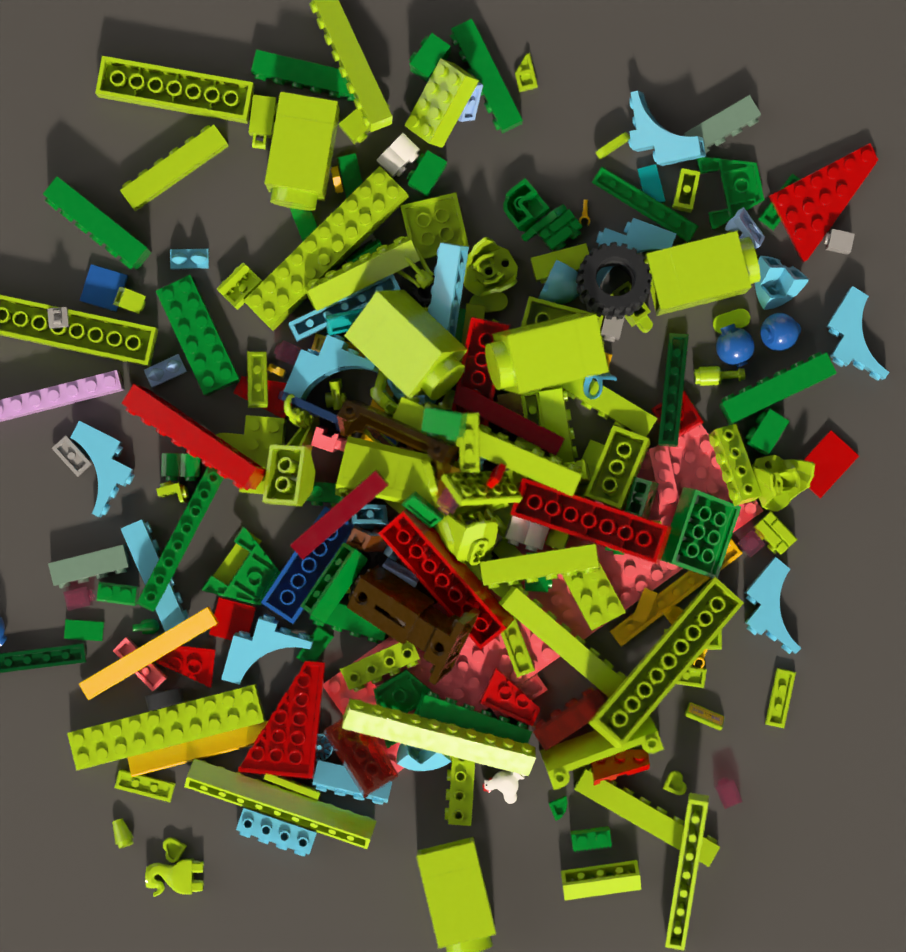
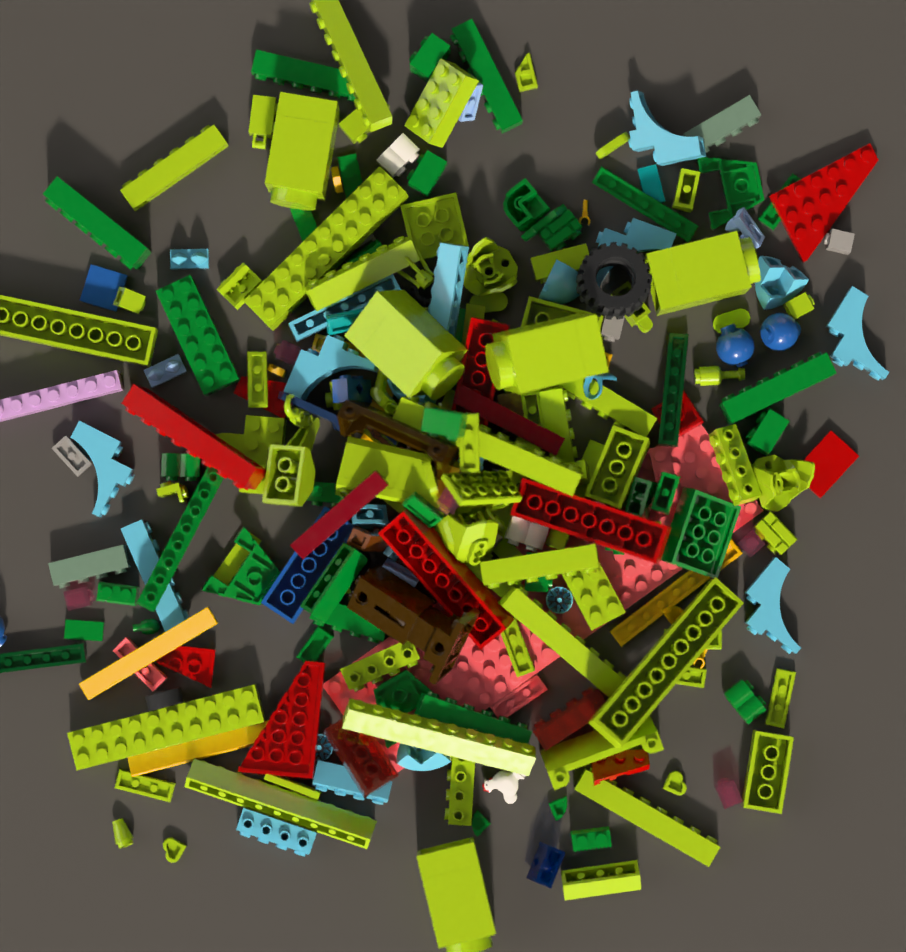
(58, 317): light grey tile -> none
(175, 89): lime brick -> none
(178, 876): lime hips -> none
(232, 618): red tile -> none
(266, 638): medium azure arch -> none
(328, 442): coral hips -> none
(351, 389): none -> brick
(479, 823): none -> green tile
(496, 475): red tile -> none
(509, 699): red wing -> none
(545, 865): none -> clear blue brick
(559, 600): none -> medium azure wheel
(644, 606): yellow sticker -> none
(665, 493): none -> green brick
(687, 871): lime brick -> none
(704, 716): slope -> none
(744, 700): none -> green brick
(767, 771): none -> lime brick
(799, 306): none -> lime brick

